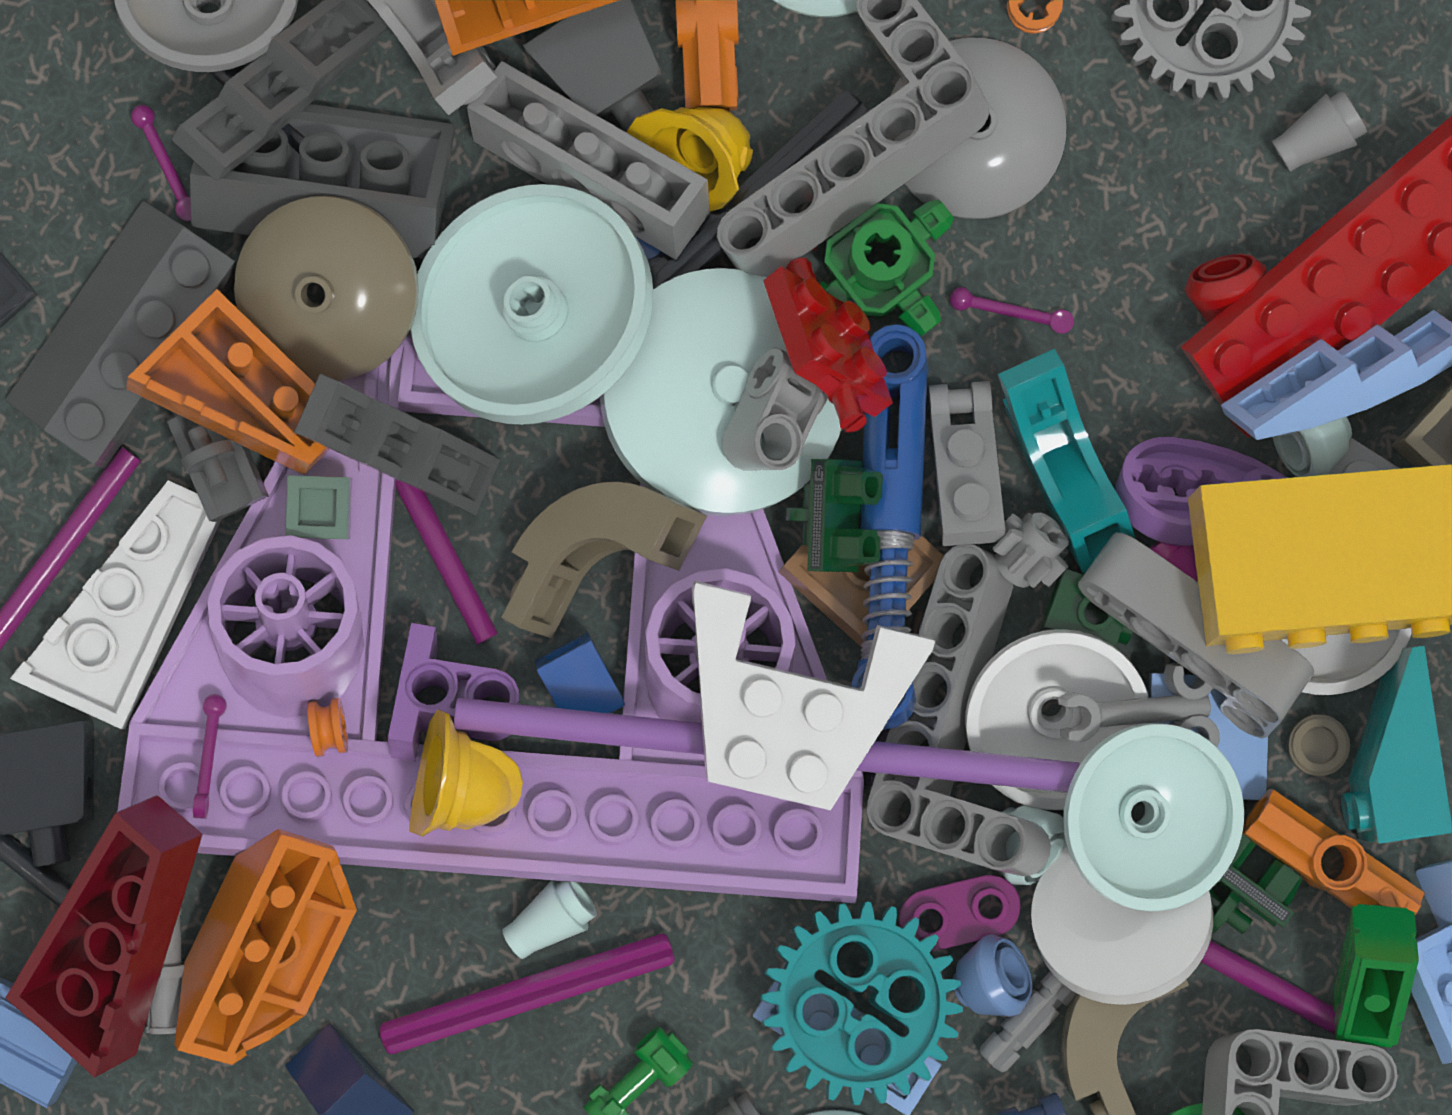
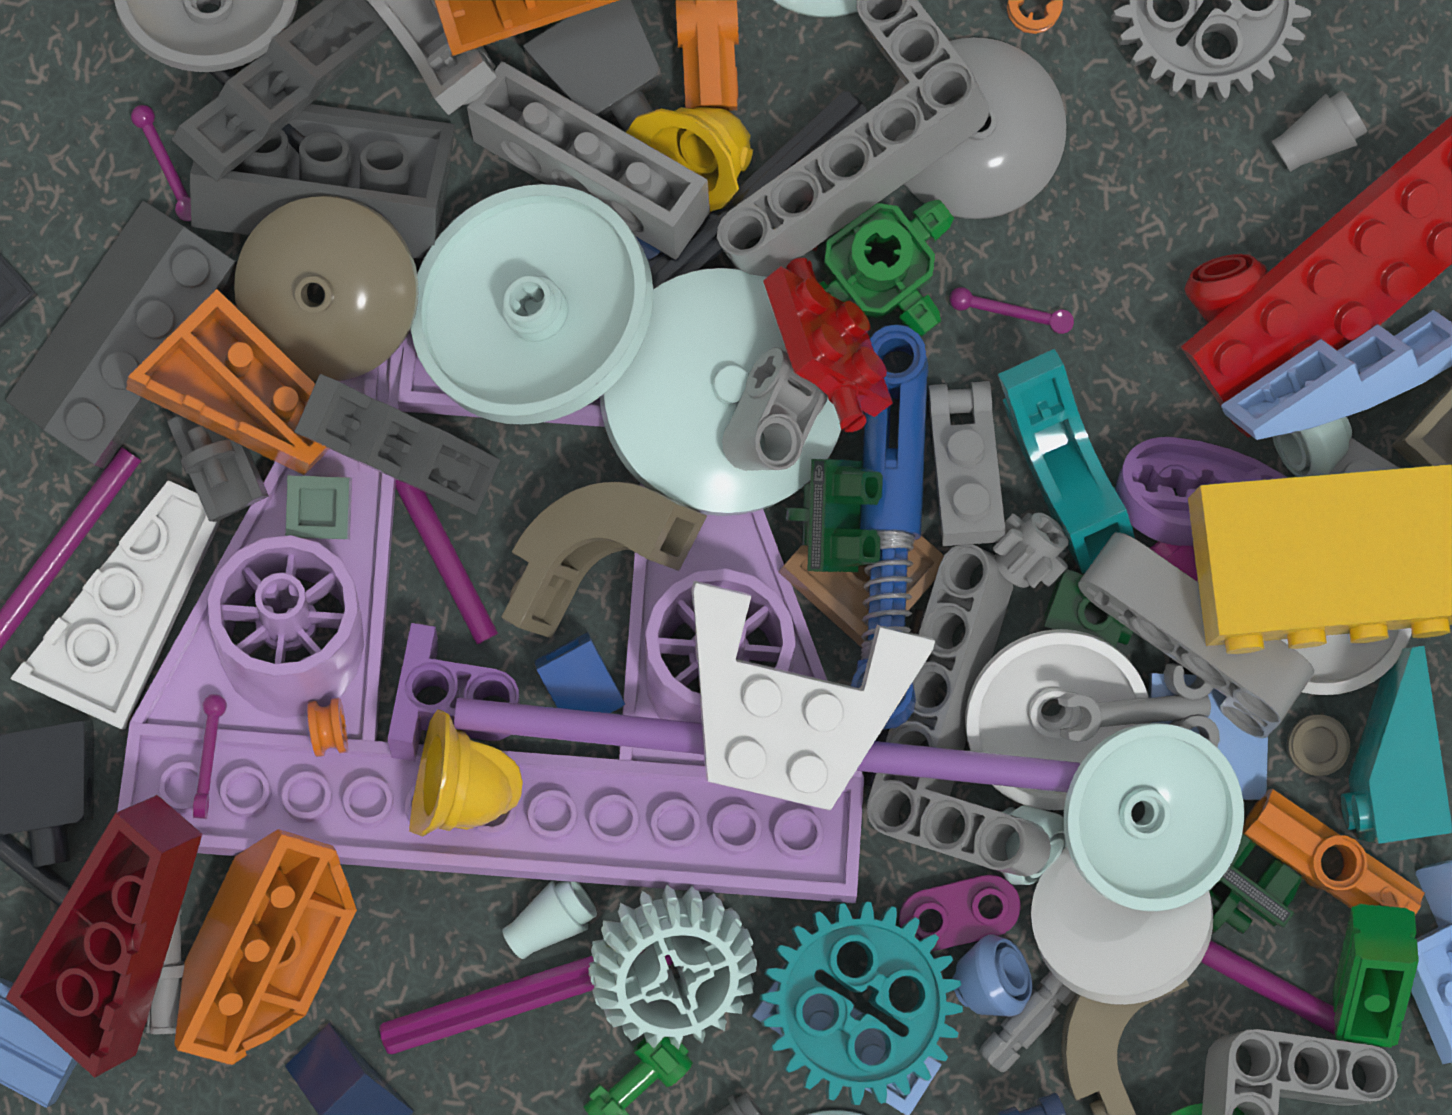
(641, 988): none -> light aqua gear

